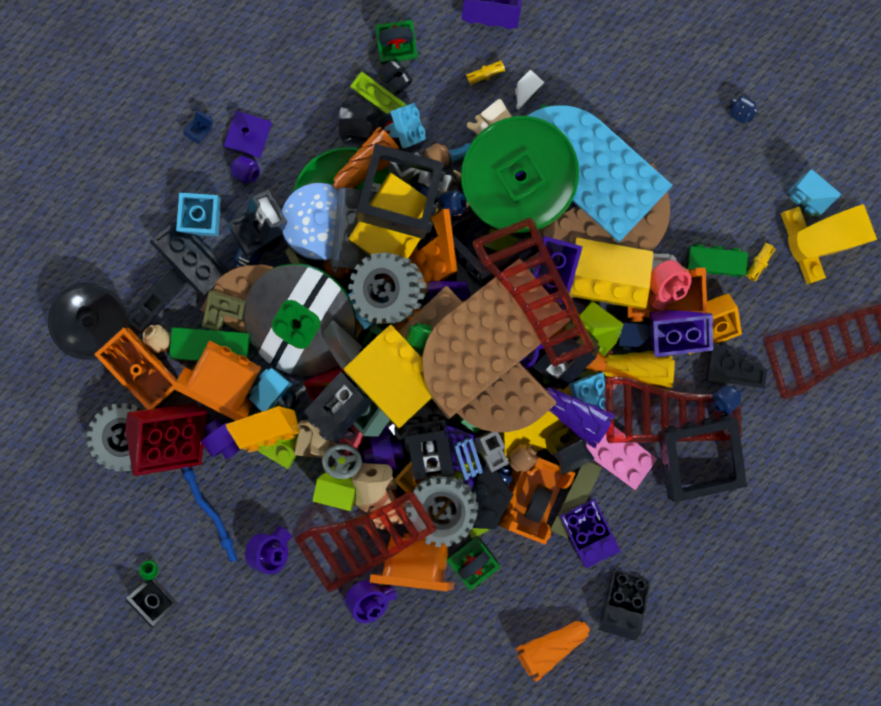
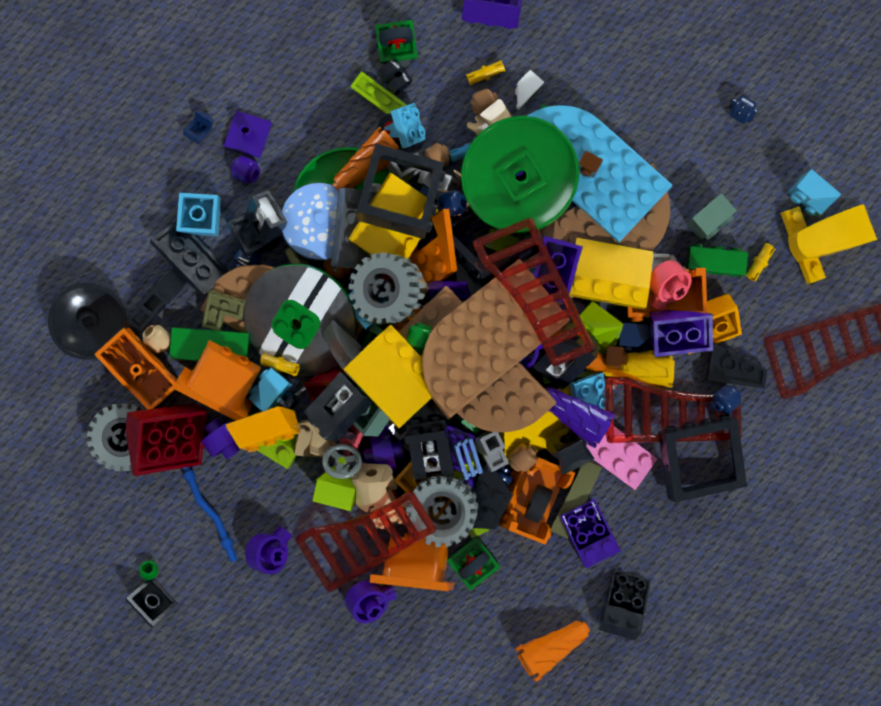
(279, 364): none -> yellow pin
(357, 121): black piece -> none
(482, 100): none -> medium nougat head
(589, 164): none -> reddish brown plate
(616, 358): none -> reddish brown plate
(715, 214): none -> sand green brick

